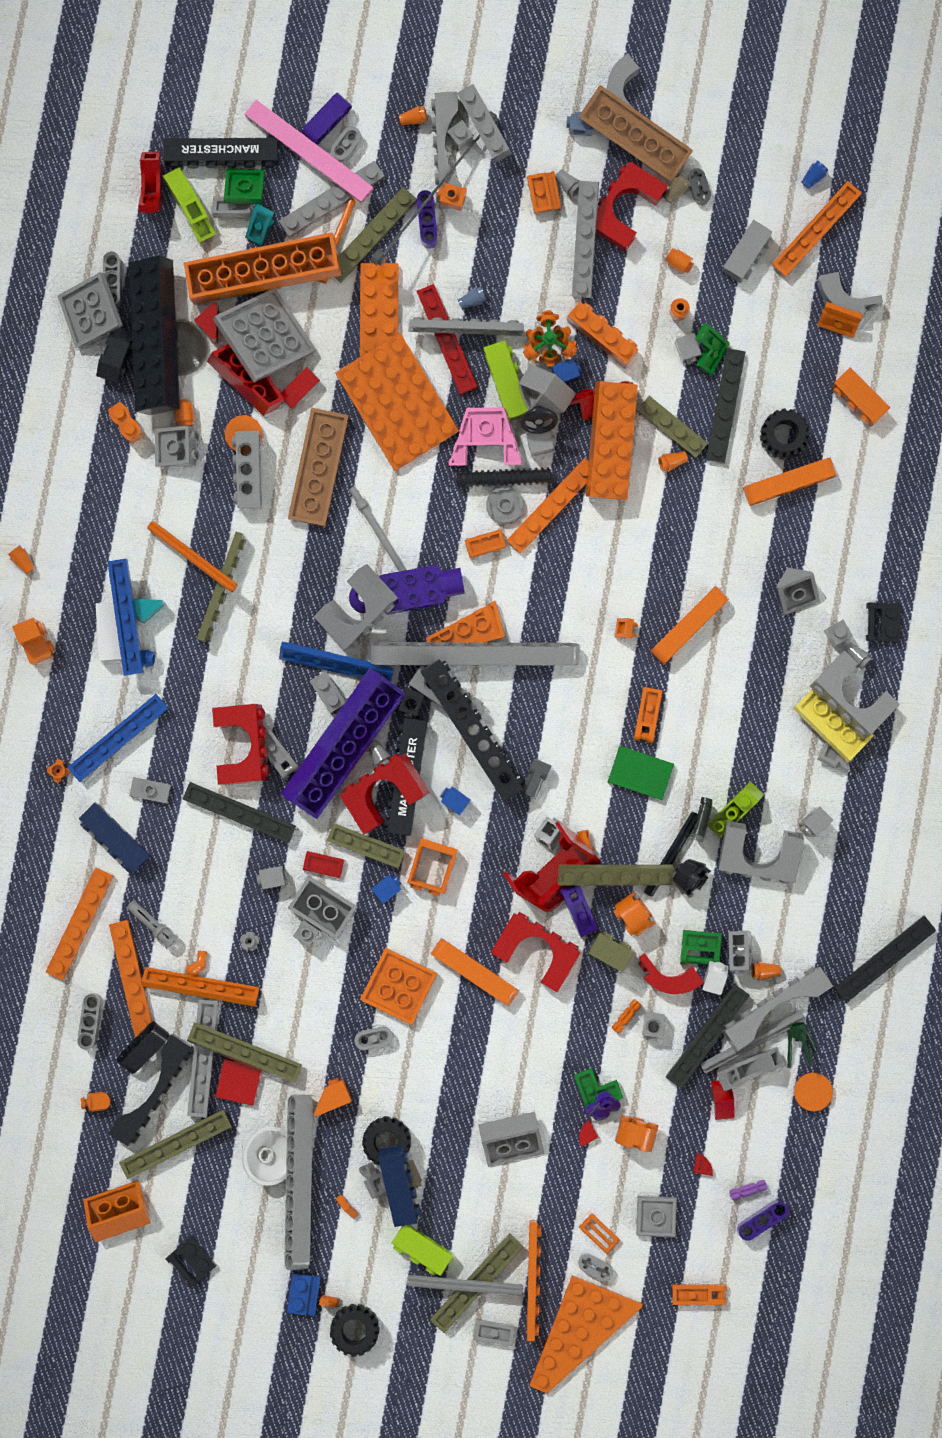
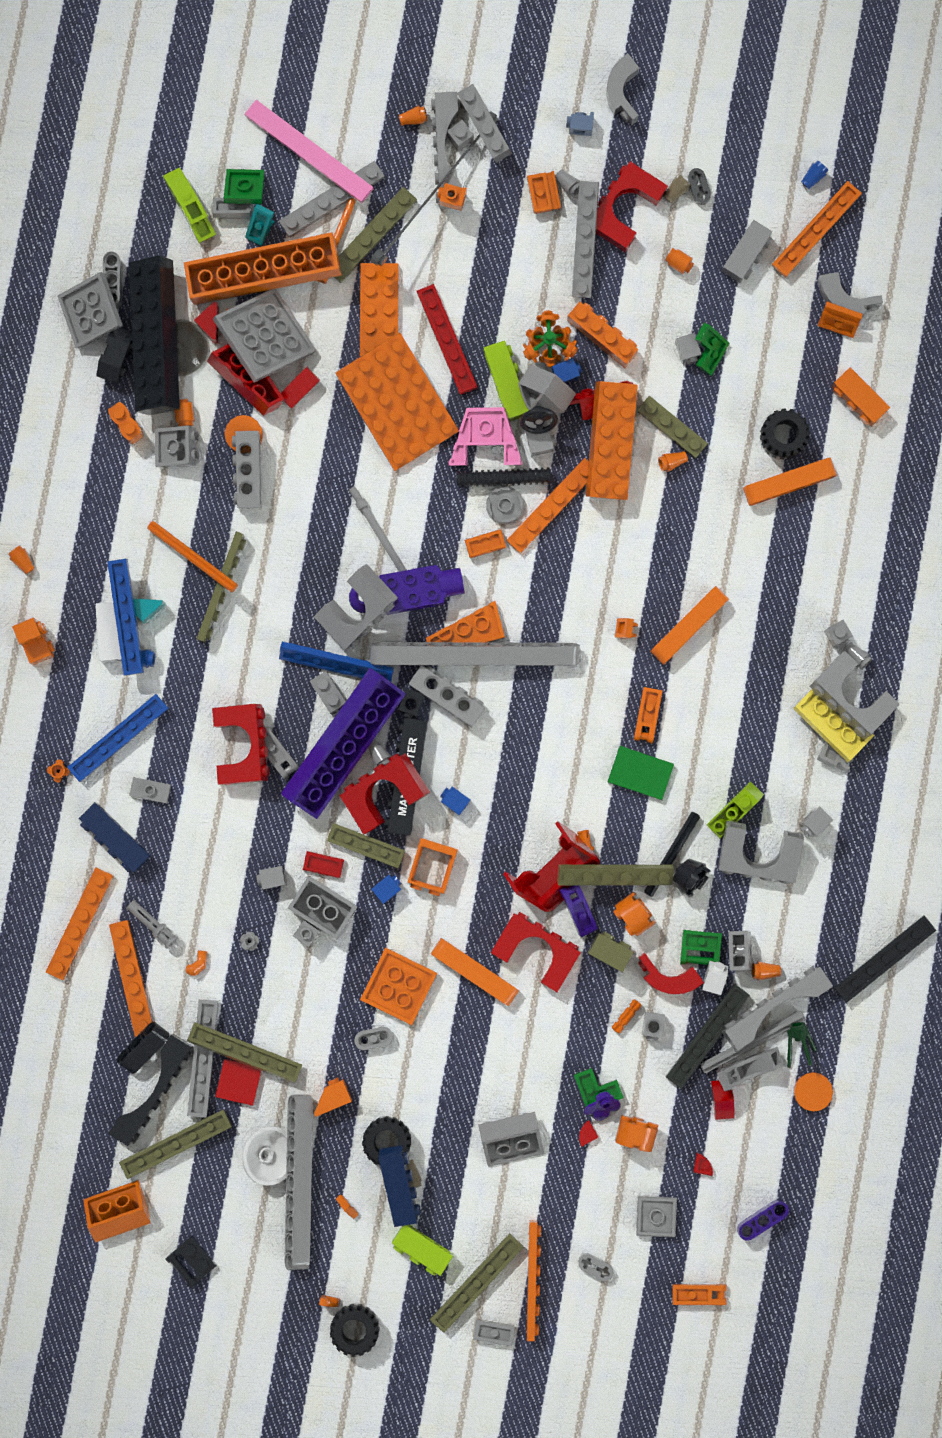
(84, 1029): light grey beam -> none
(96, 1101): orange arm -> none
(151, 182): red arch -> none
(200, 986): orange plate -> none
(220, 152): black brick -> none
(239, 812): pearl dark grey plate -> none
(303, 1294): blue plate -> none
(318, 467): medium nougat plate -> none
(326, 118): dark purple beam -> none
(346, 145): light grey plate -> none
(374, 1181): light grey plate -> none
(427, 228): dark purple beam -> none
(465, 1285): light grey axle -> none
(472, 298): sand blue cone -> none
(474, 326): light grey plate -> none
(505, 789): black brick -> none
(537, 774): dark grey piece -> none
(545, 828): light grey brick -> none
(581, 1325): orange wing -> none
(605, 1228): orange tile -> none
(635, 133): medium nougat plate -> none
(676, 314): orange brick -> none
(702, 822): pearl dark grey plate -> none
(725, 405): pearl dark grey plate -> none
(748, 1190): medium lavender axle -> none
(797, 590): light grey slope -> none
(889, 622): black plate -> none

